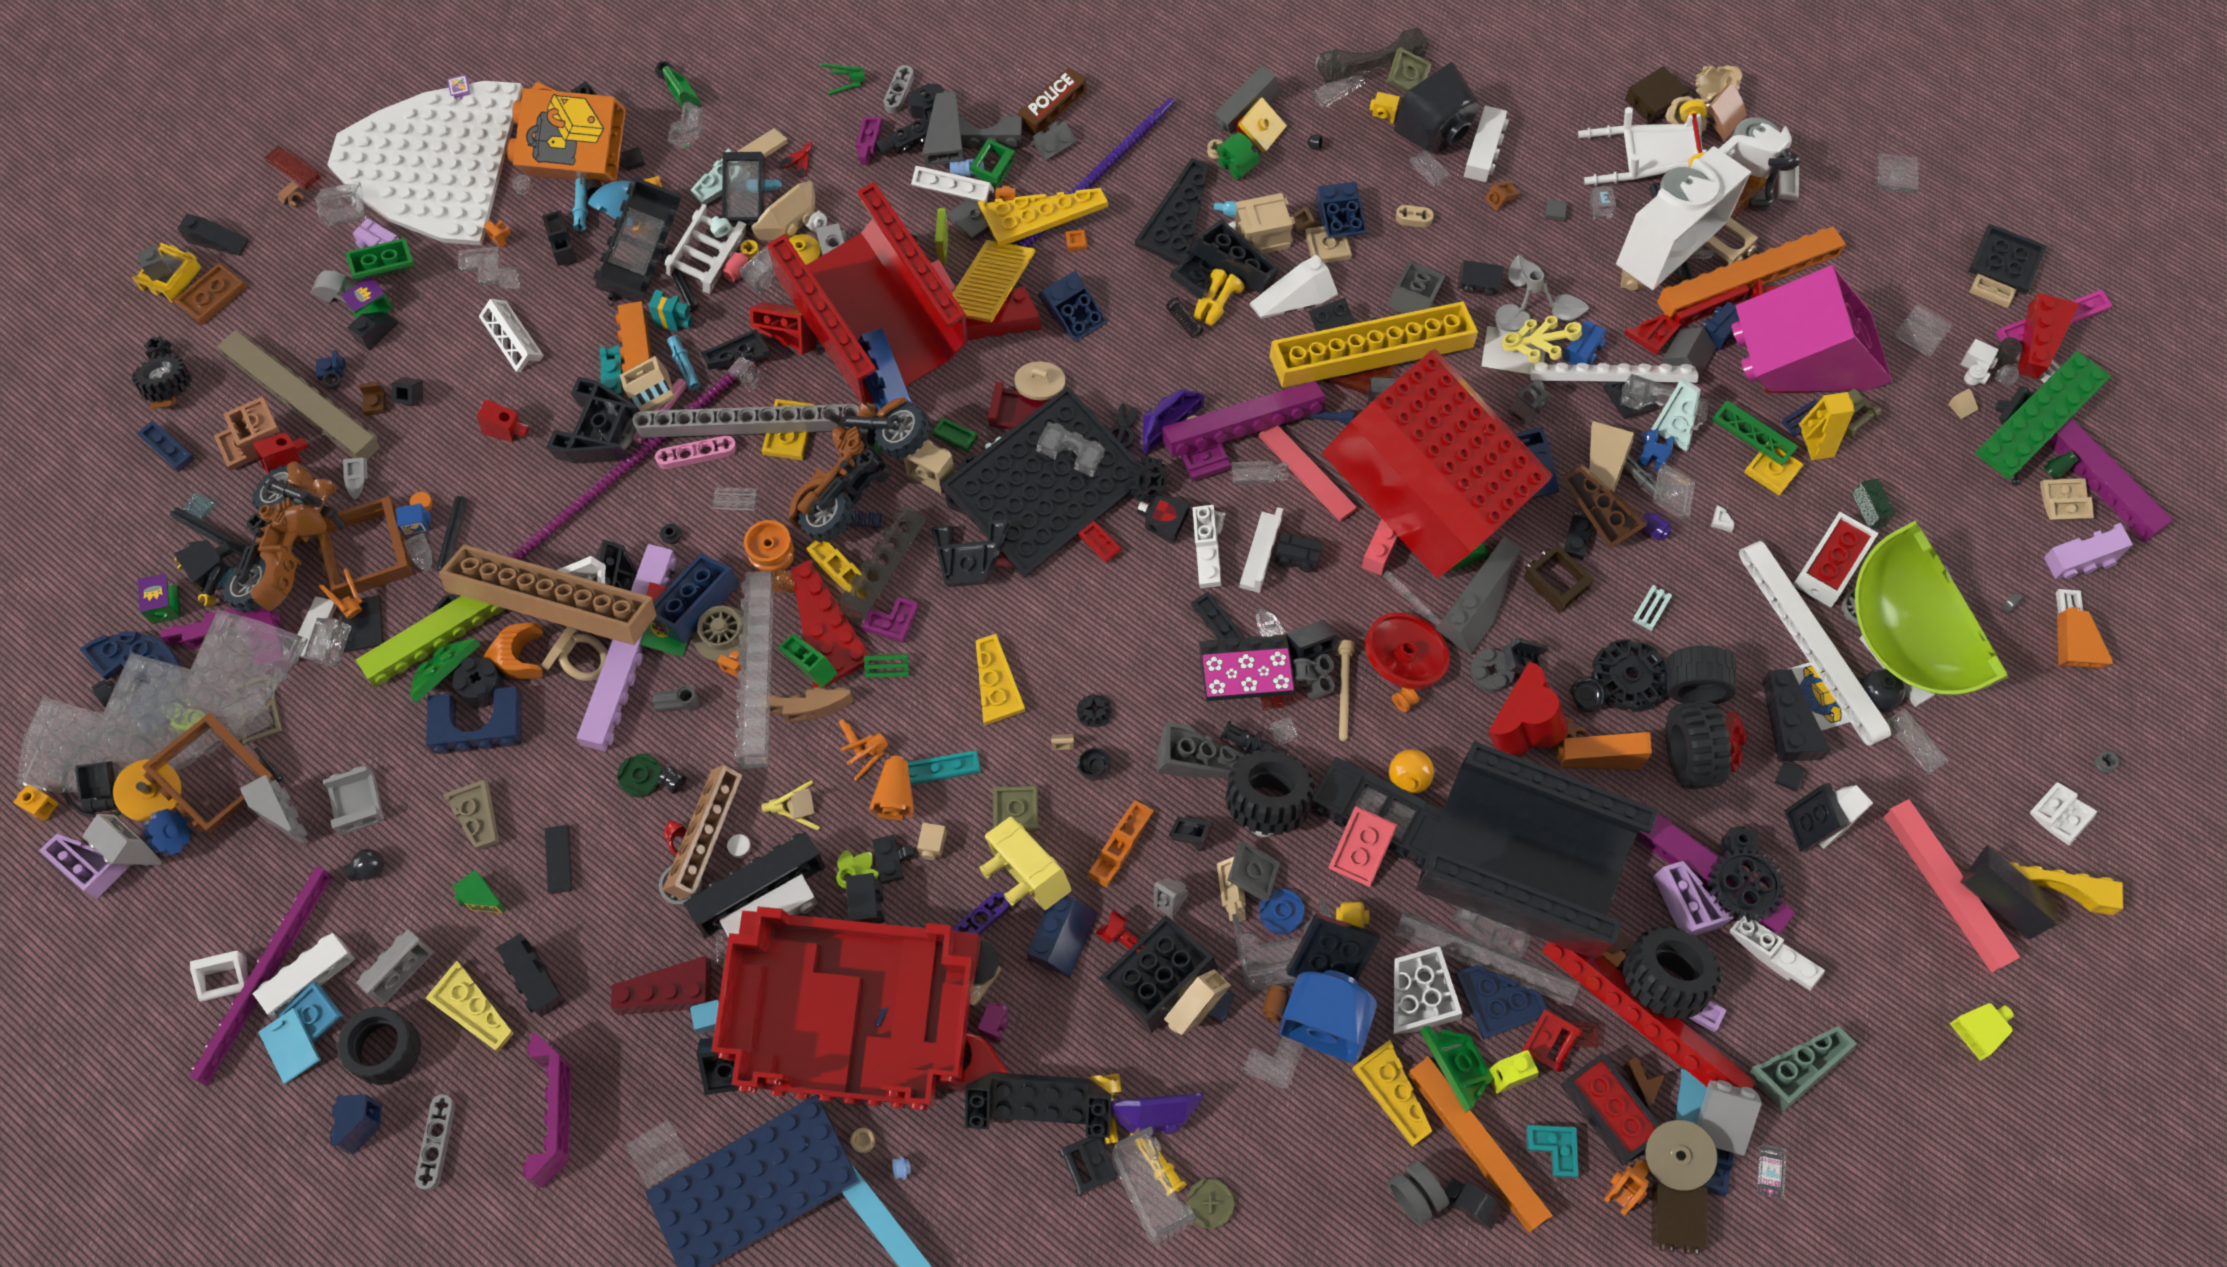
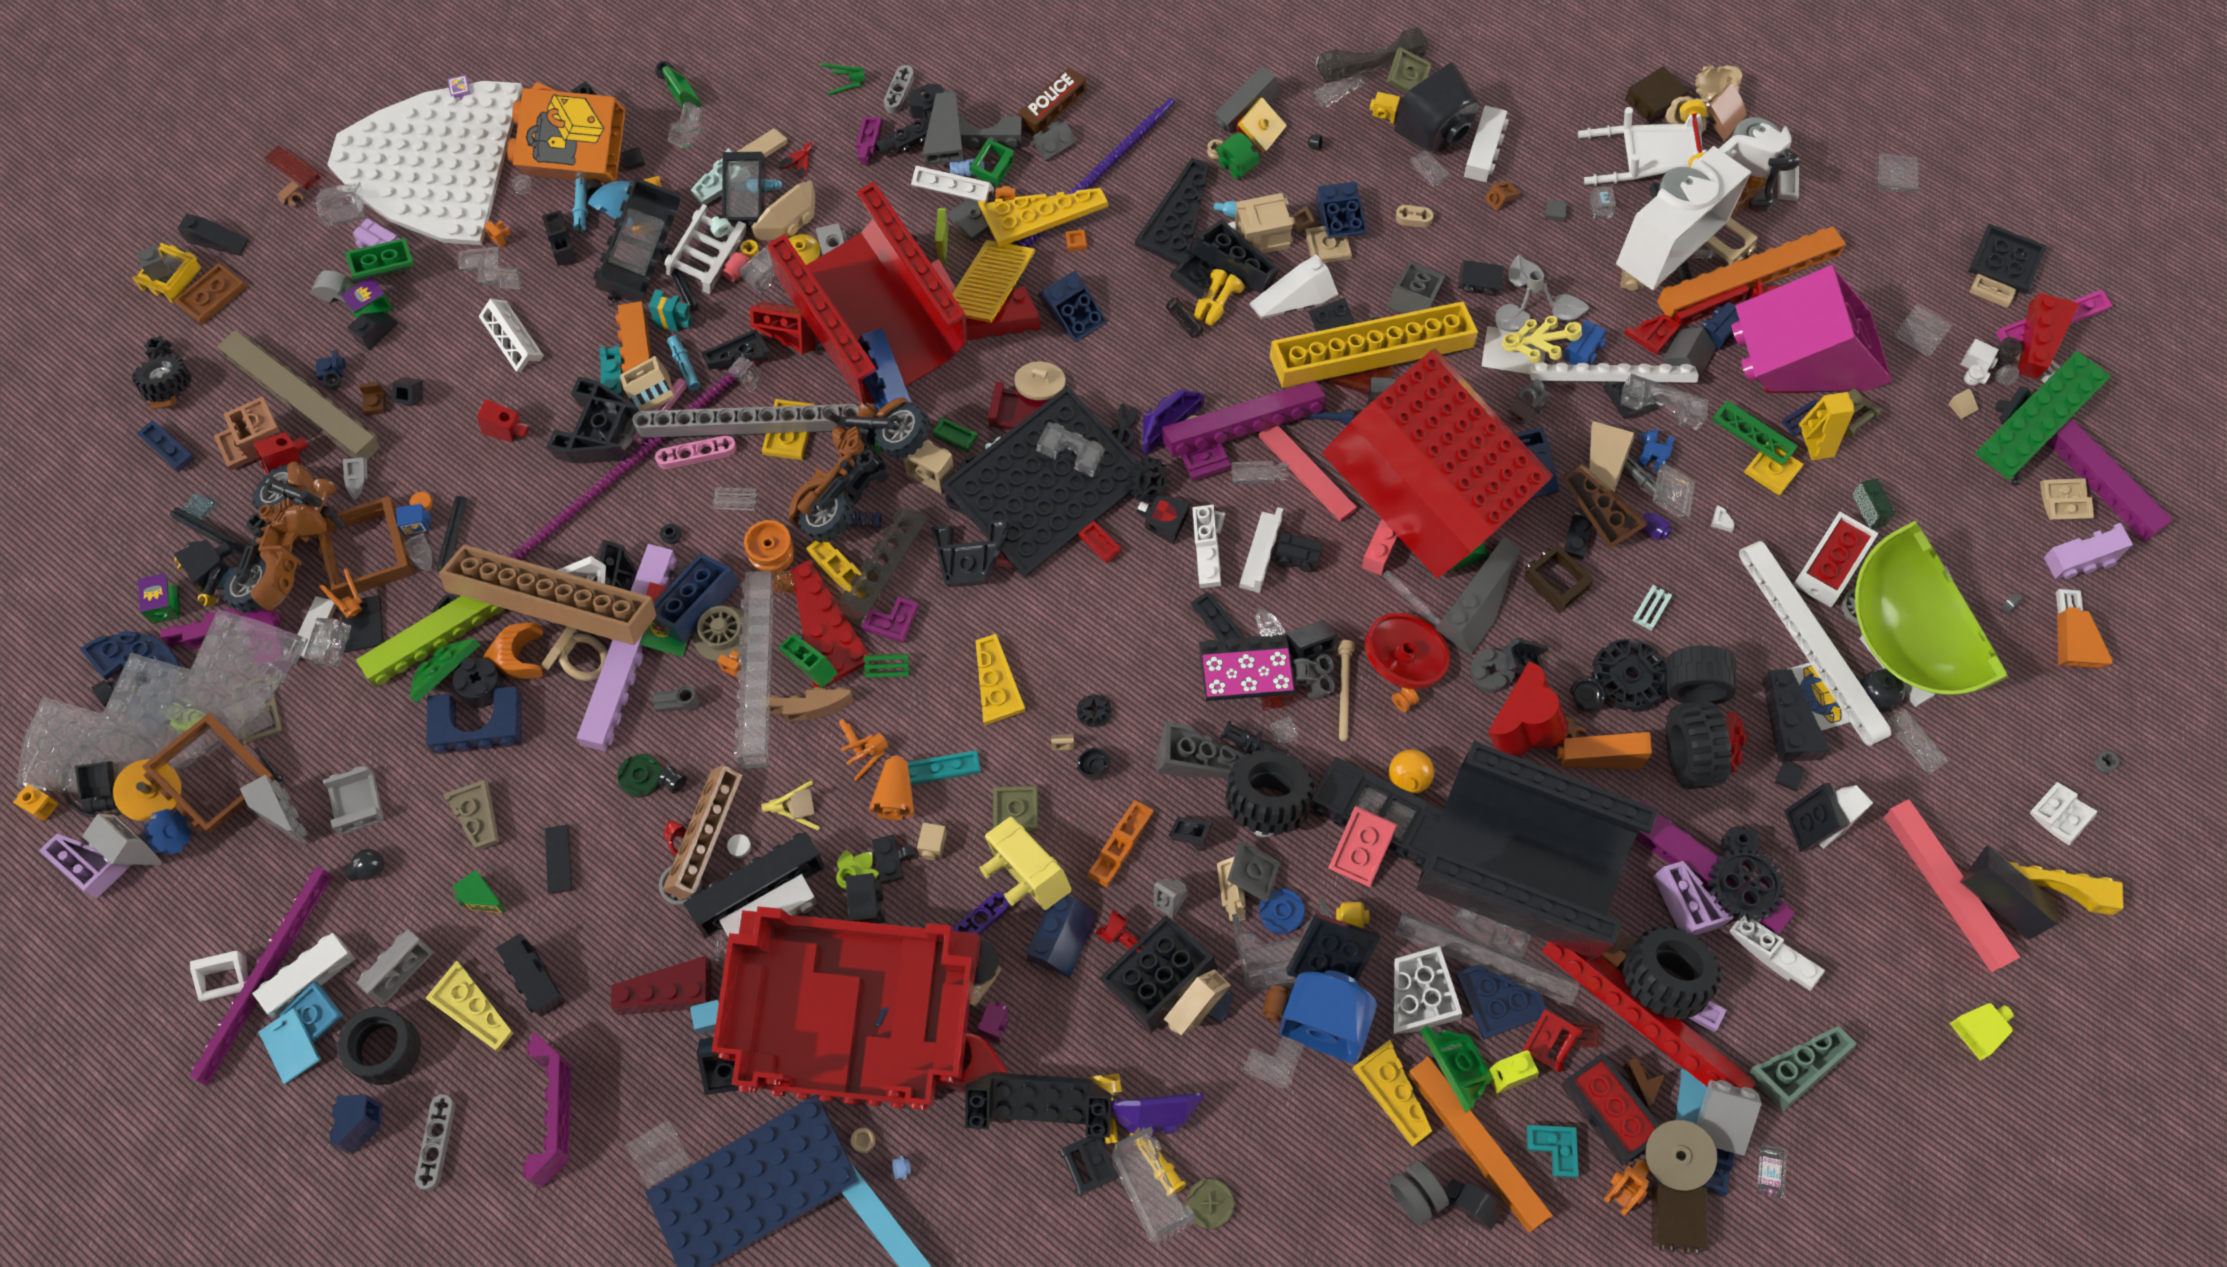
(816, 221): white plate -> none
(1679, 414): light aqua wing -> none
(2059, 466): dark green cone -> none

